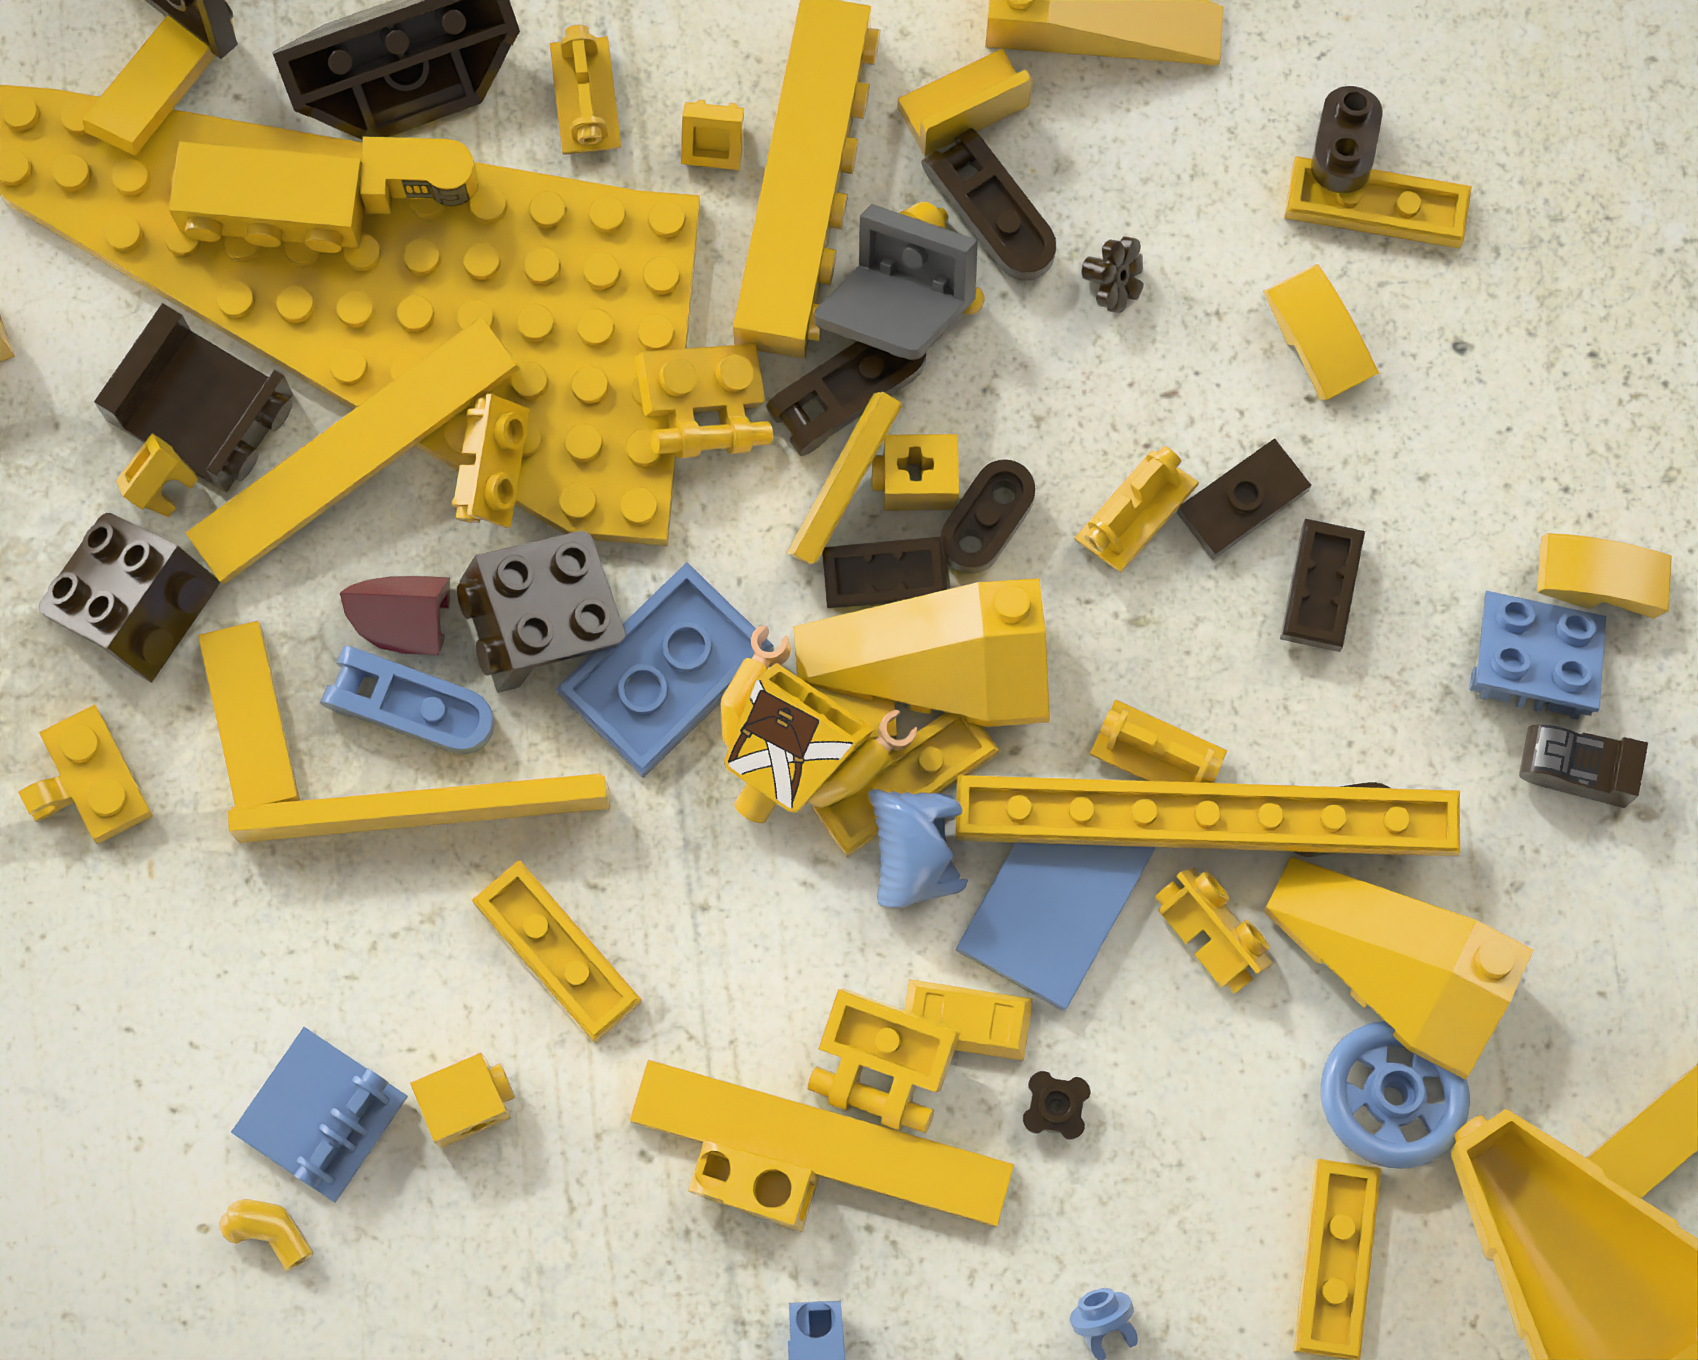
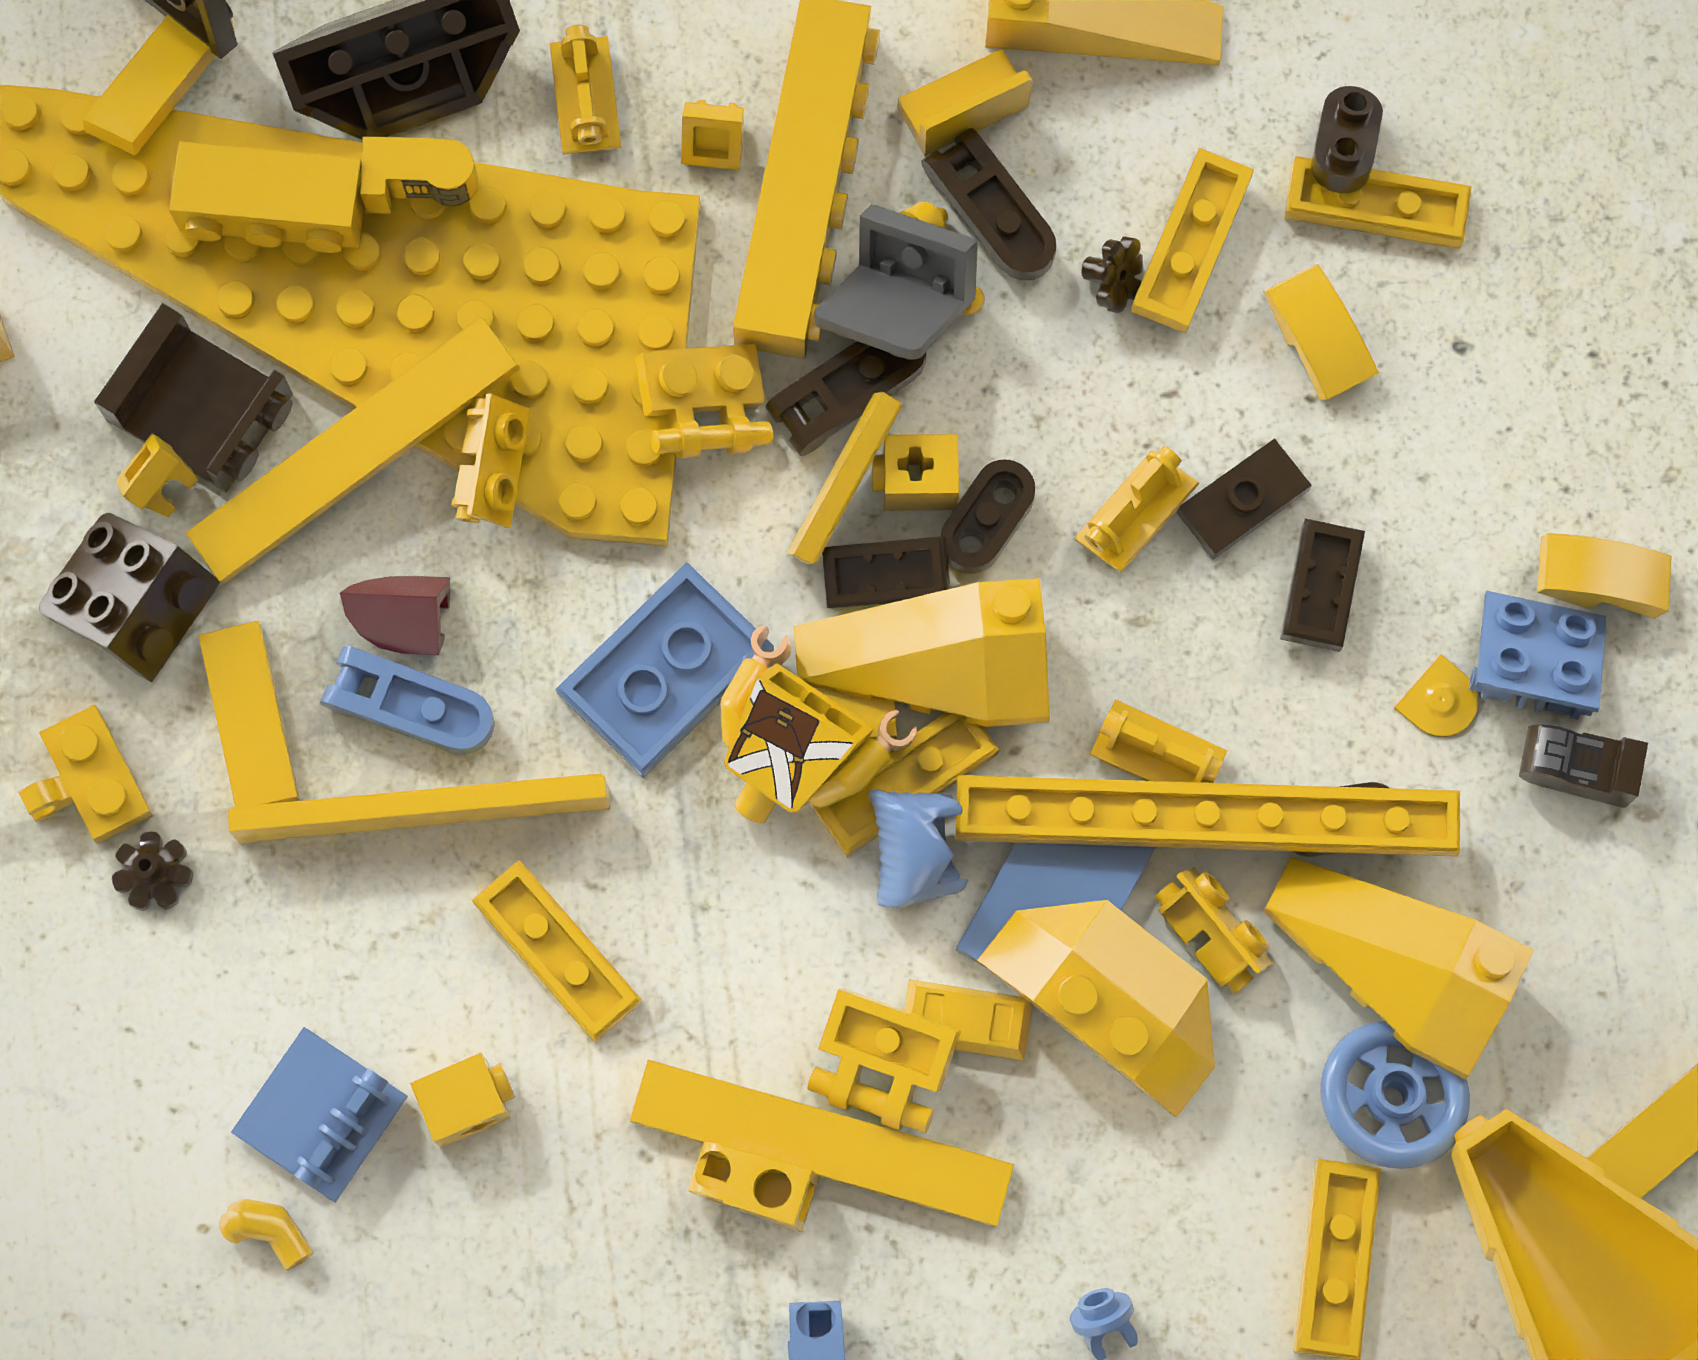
(161, 876): none -> dark brown plant
(538, 606): bracket -> none
(1068, 1119): dark brown plate -> none
(1112, 993): none -> yellow wedge
(1192, 240): none -> yellow plate
(1440, 700): none -> yellow piece

